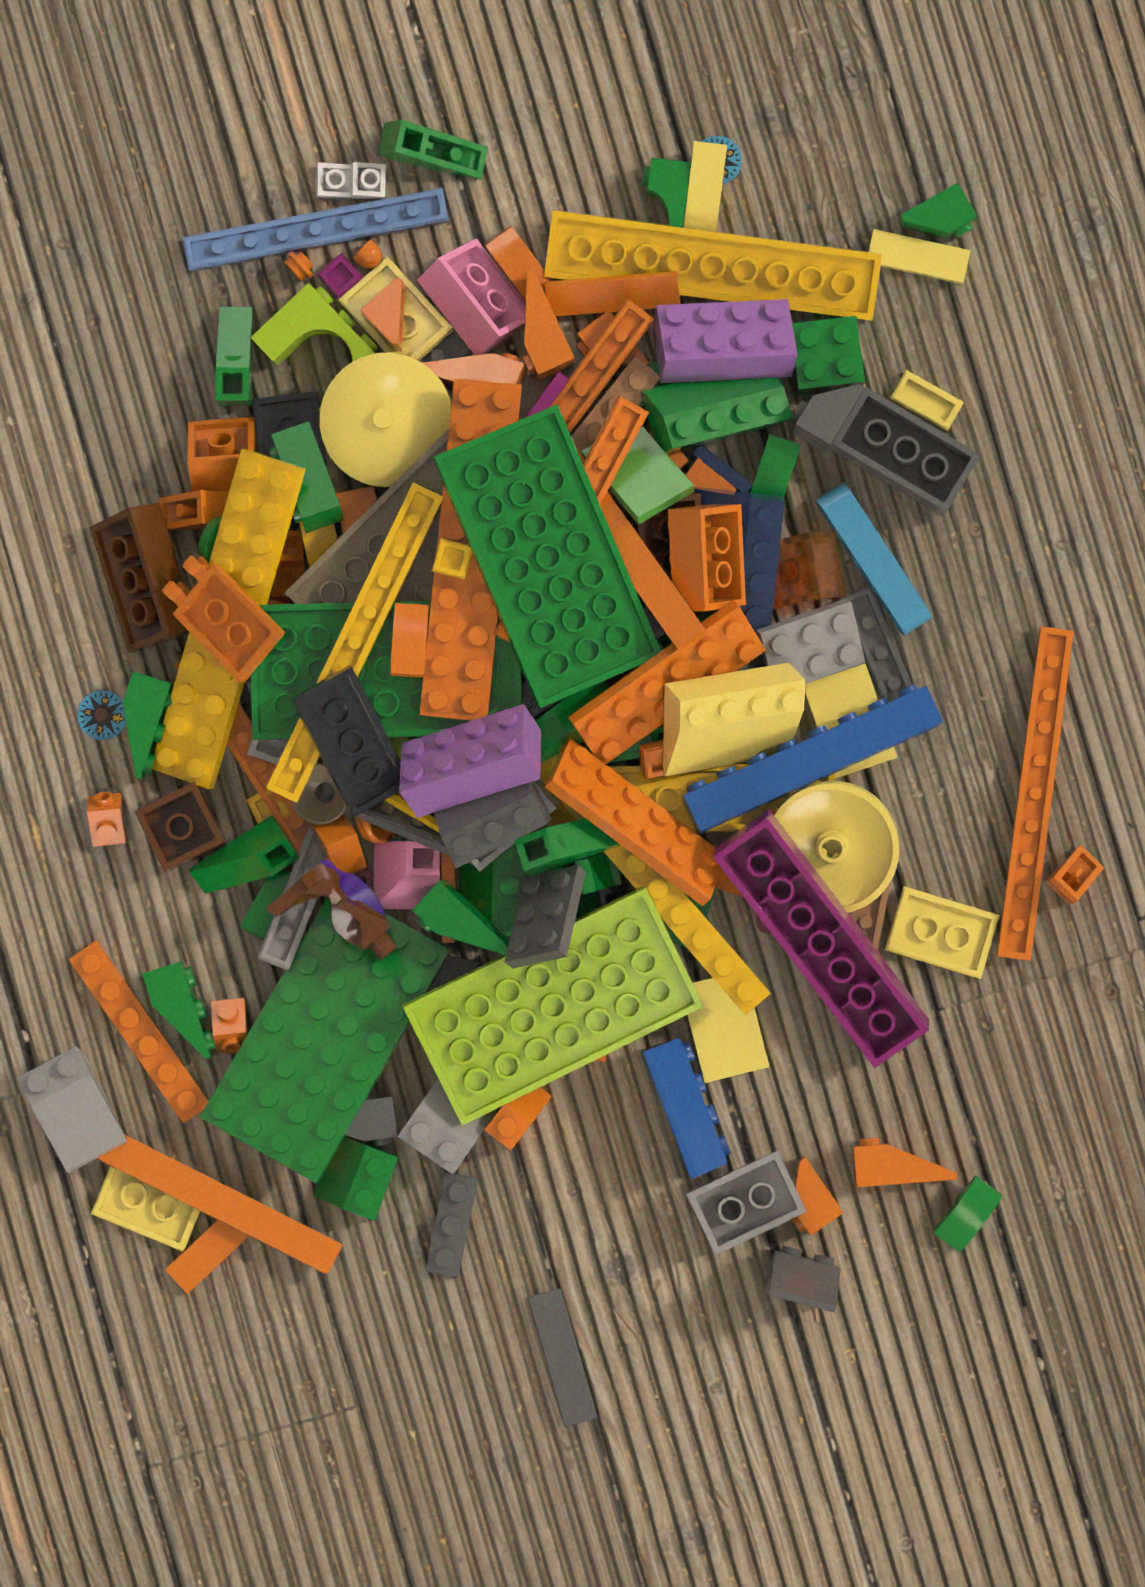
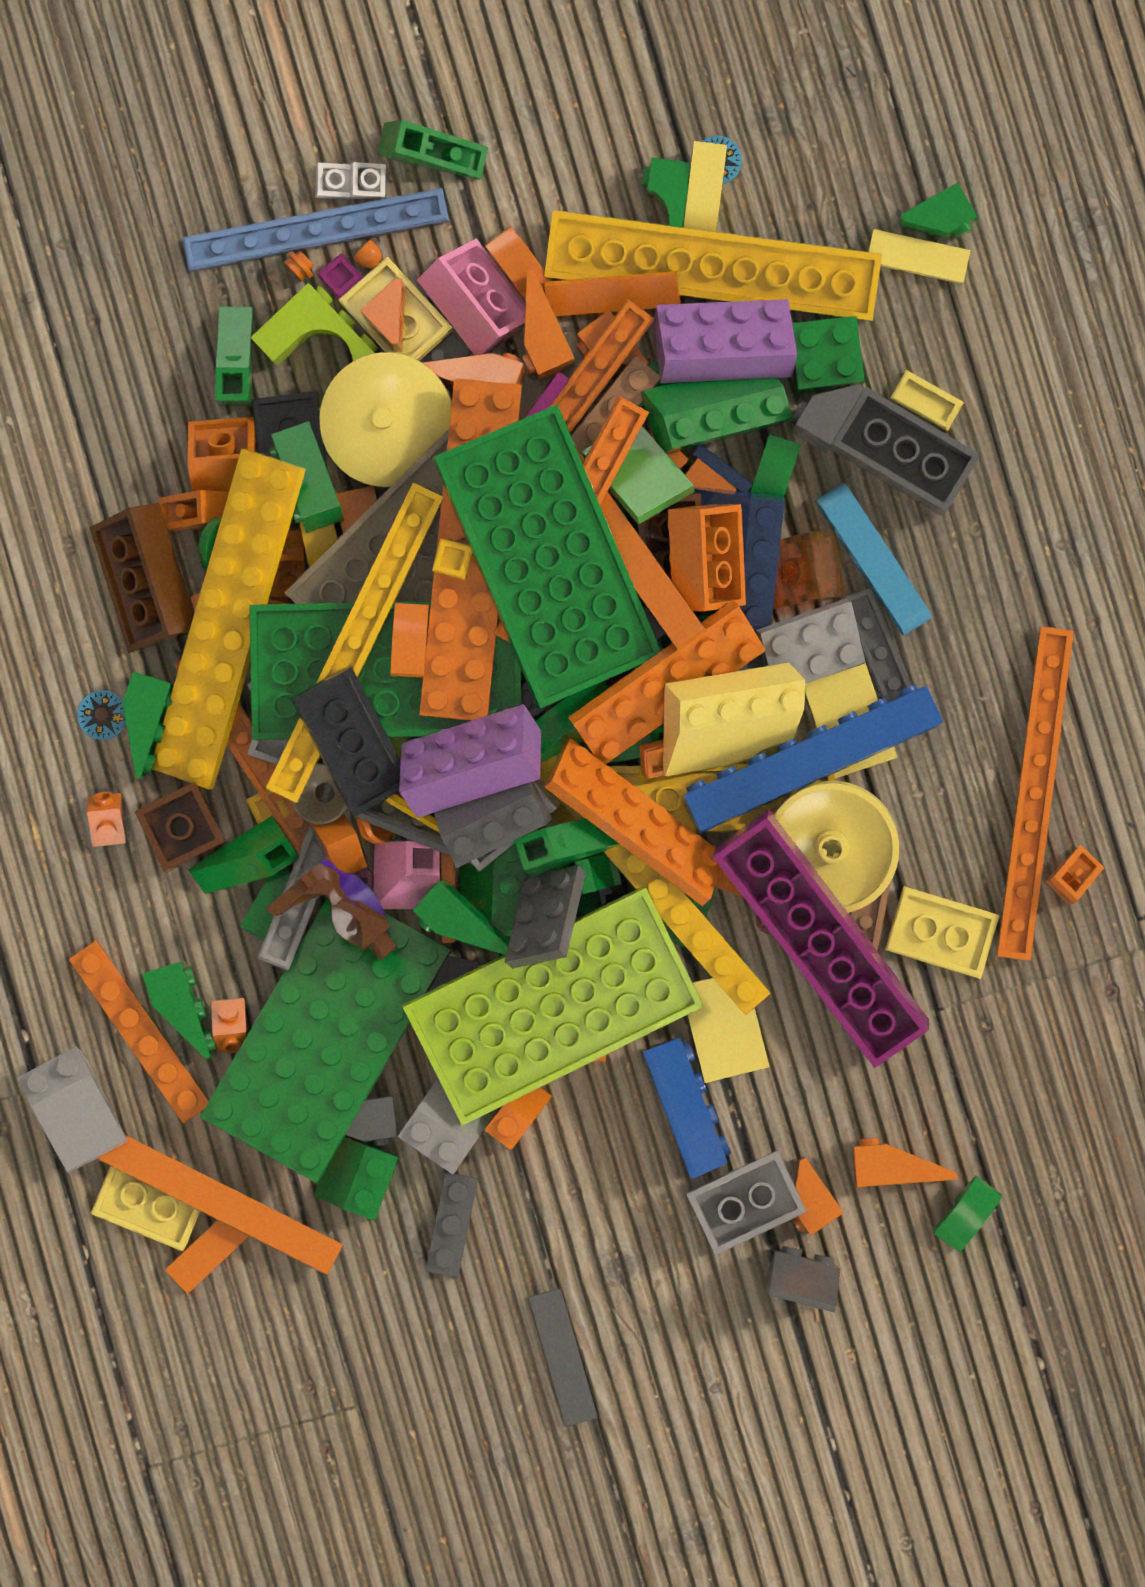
(224, 618): orange tile -> none

